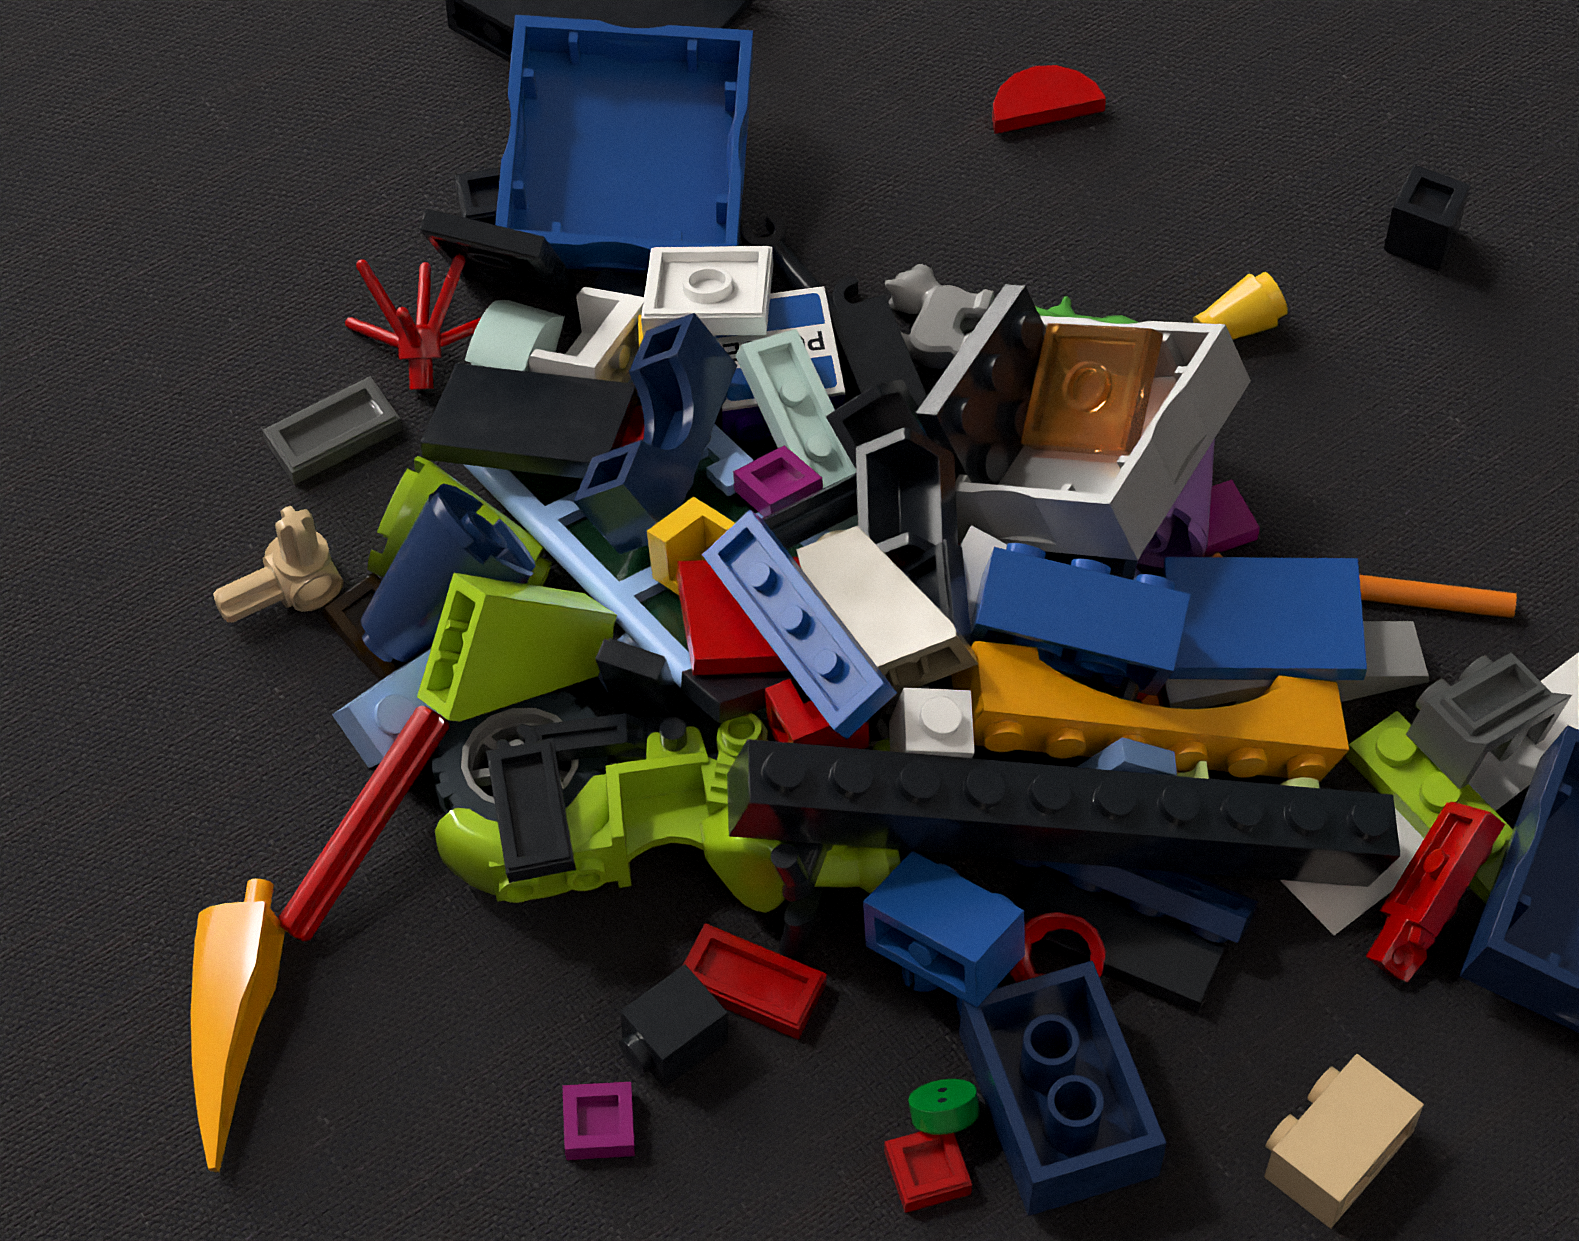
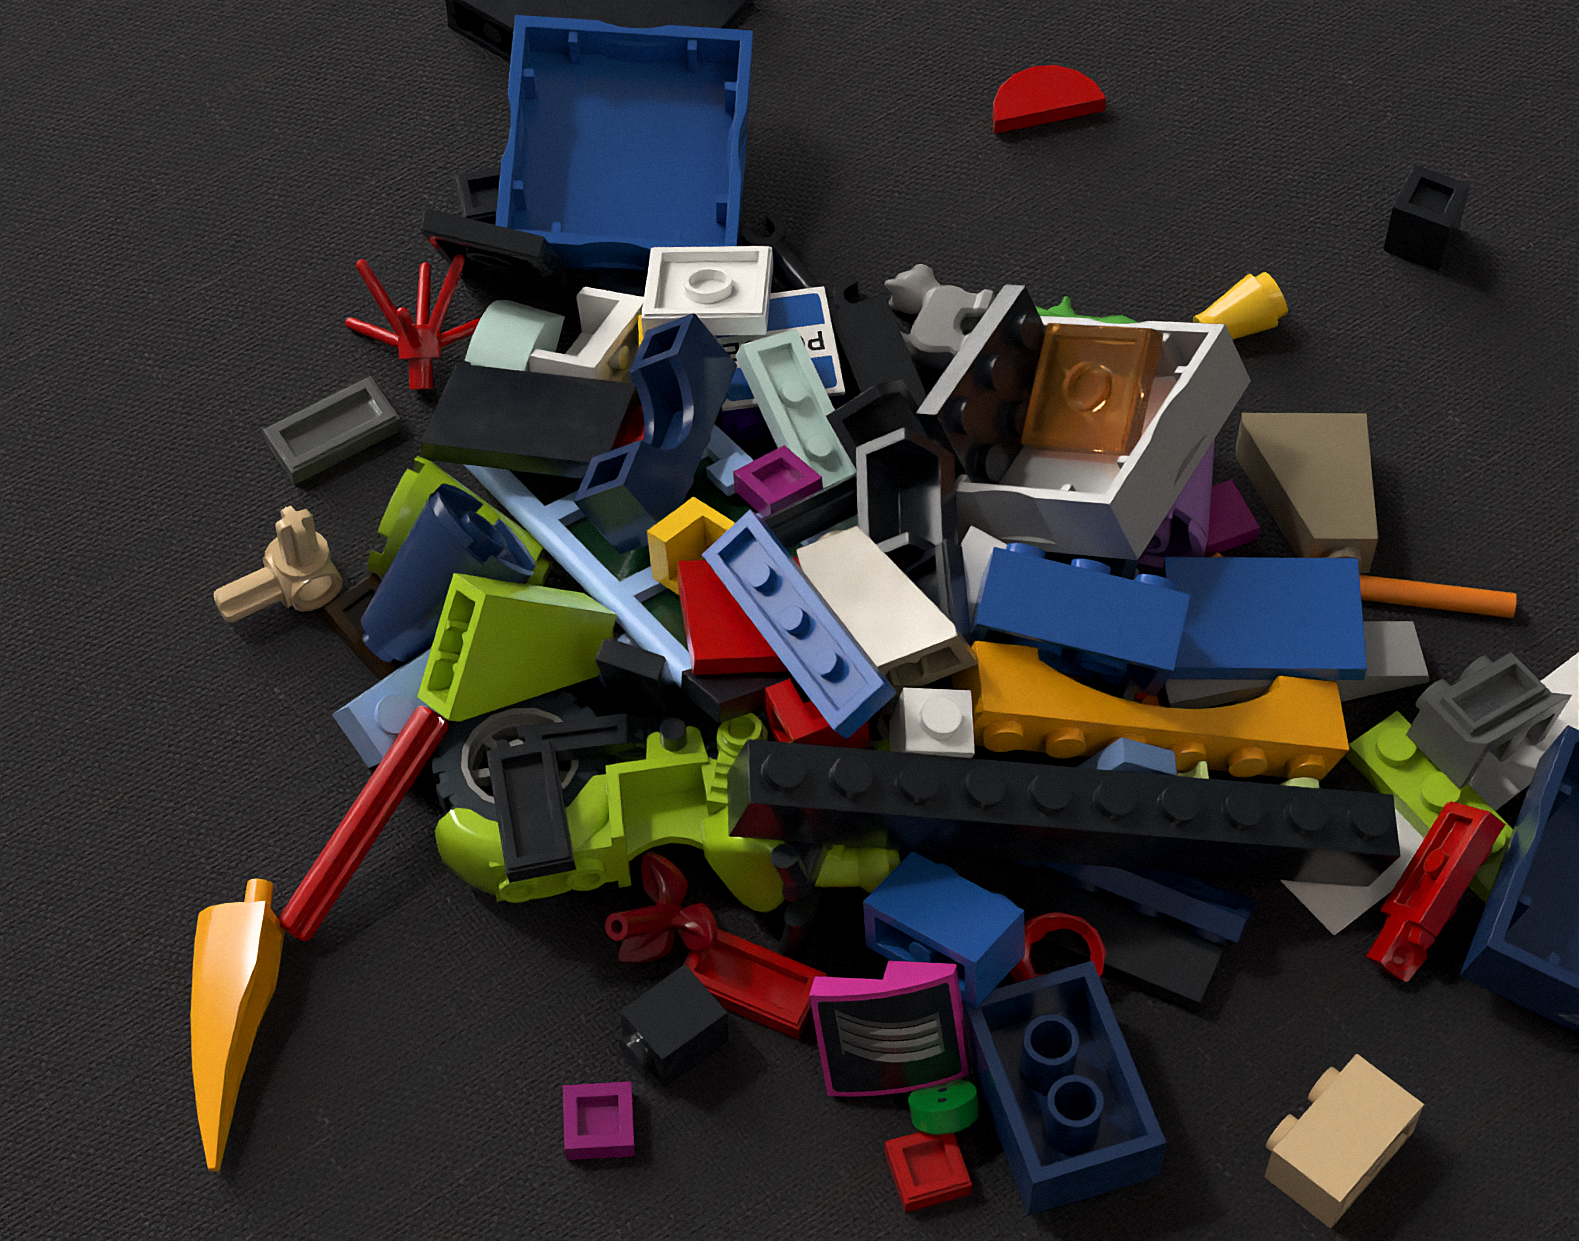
(650, 930): none -> dark red plant
(891, 1030): none -> slope
(1314, 480): none -> dark tan slope

